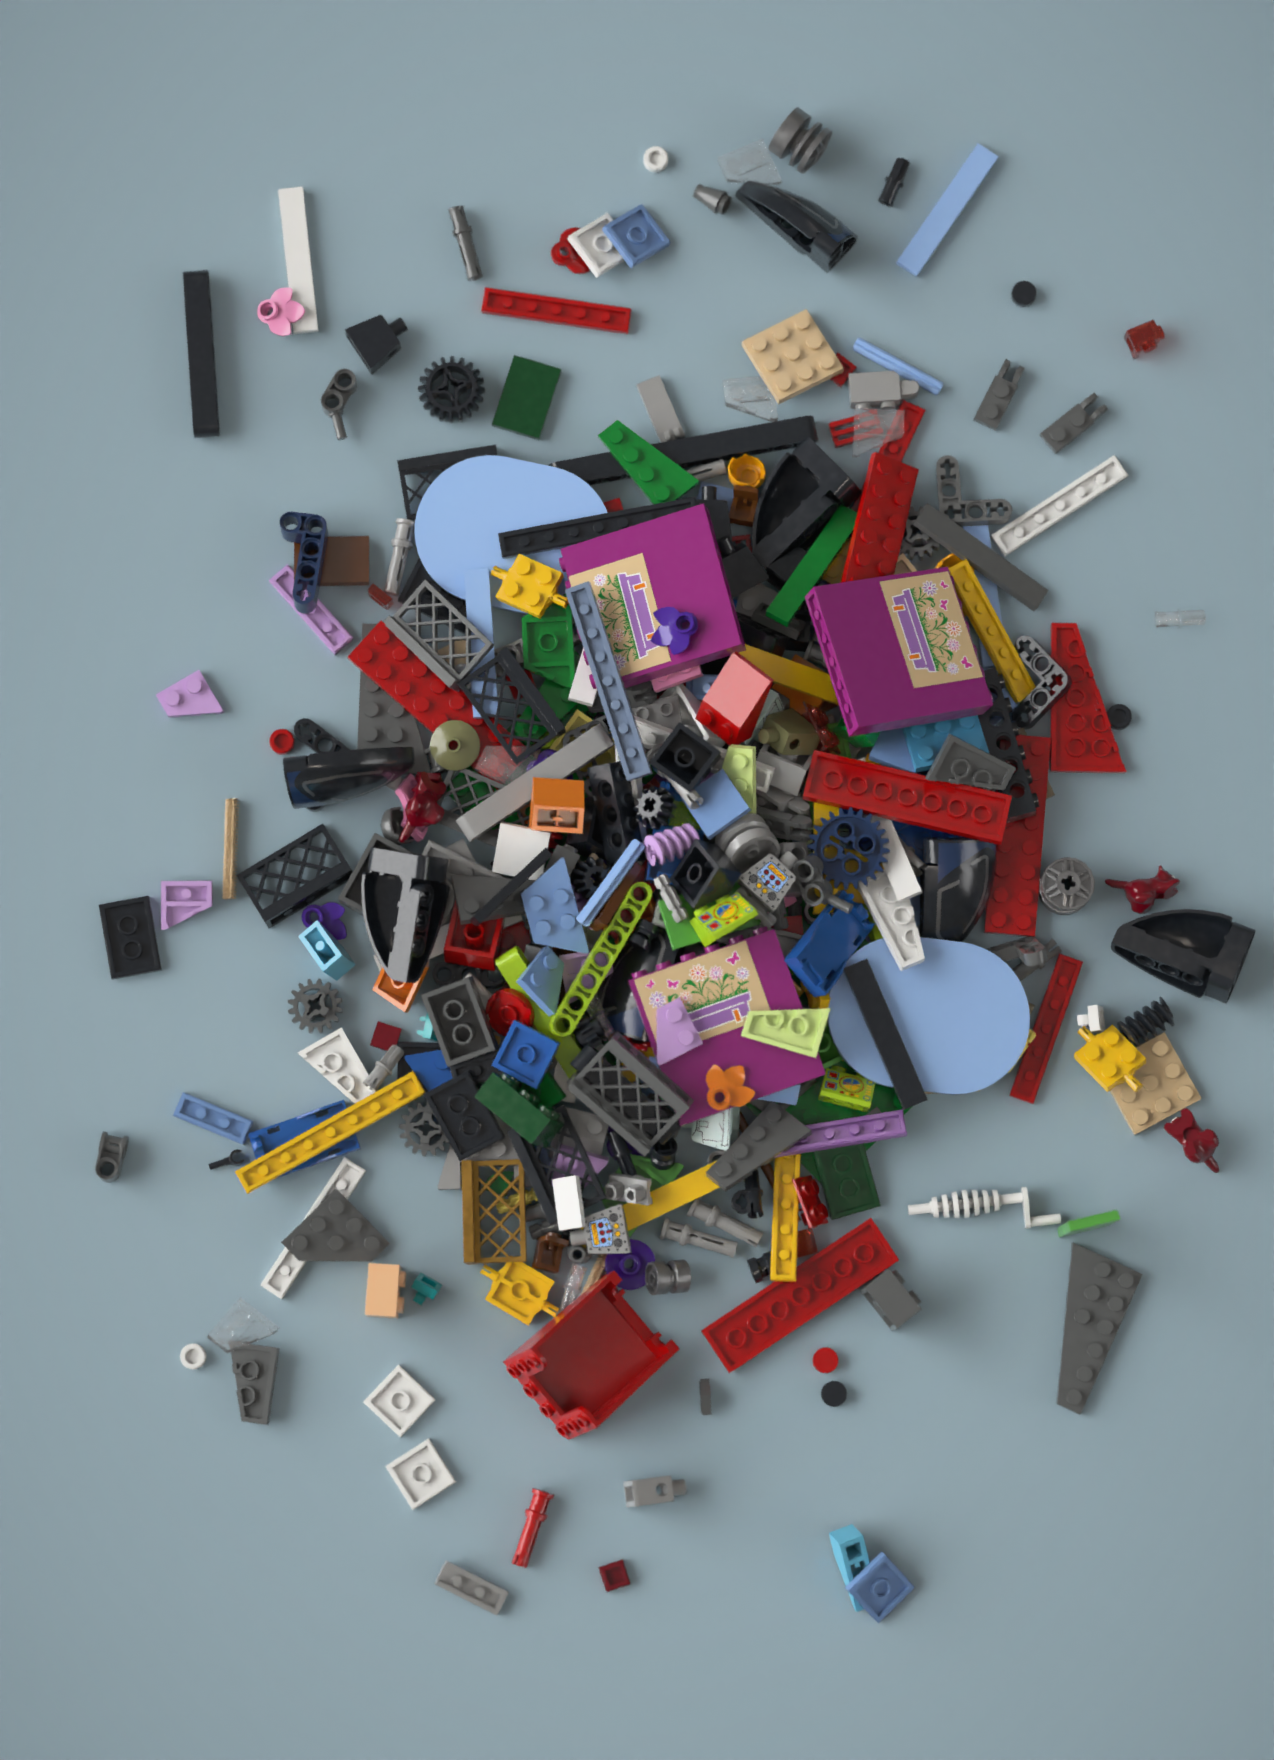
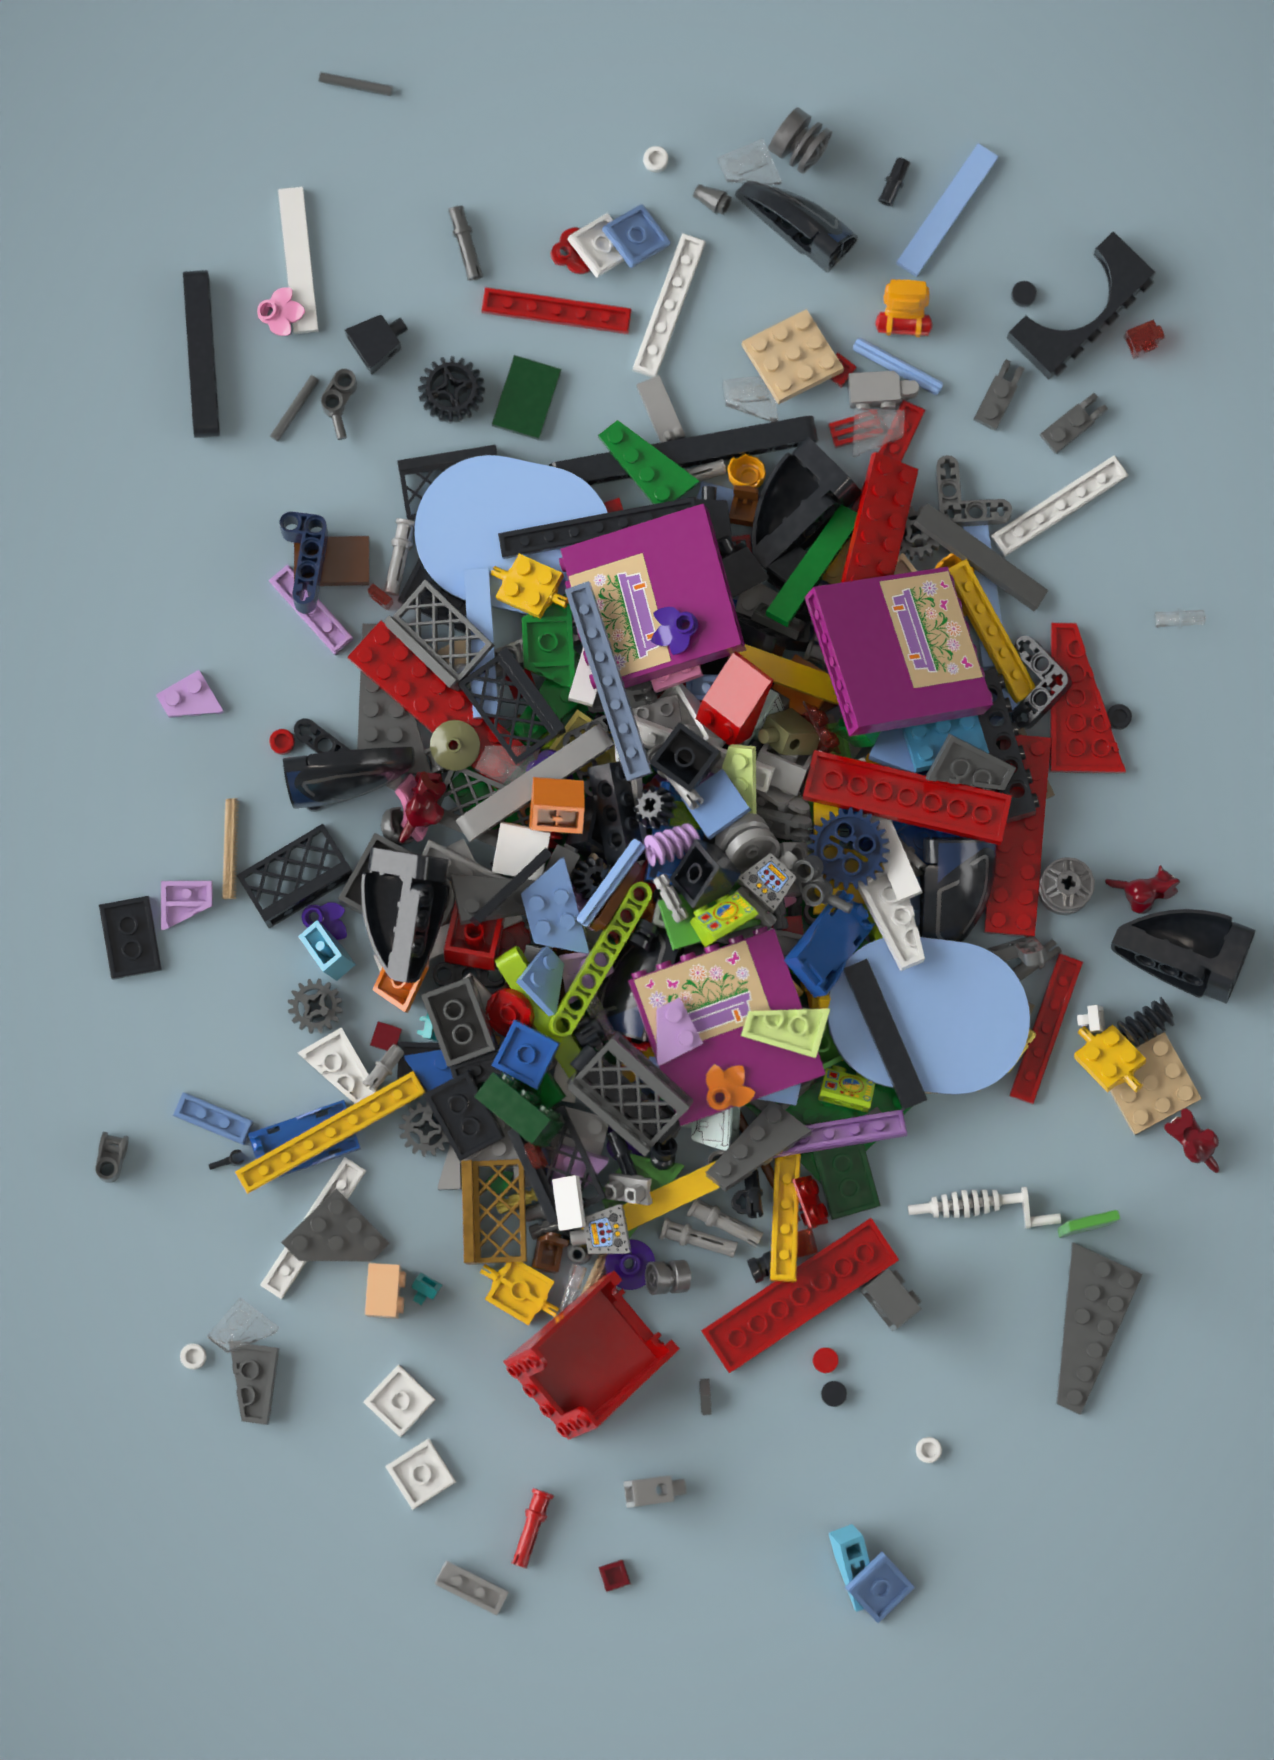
(294, 408): none -> dark grey bar
(355, 84): none -> dark grey bar
(535, 1155): none -> clear red tile
(669, 305): none -> white tile
(905, 309): none -> light orange piece
(928, 1450): none -> white tile
(1052, 348): none -> black arch

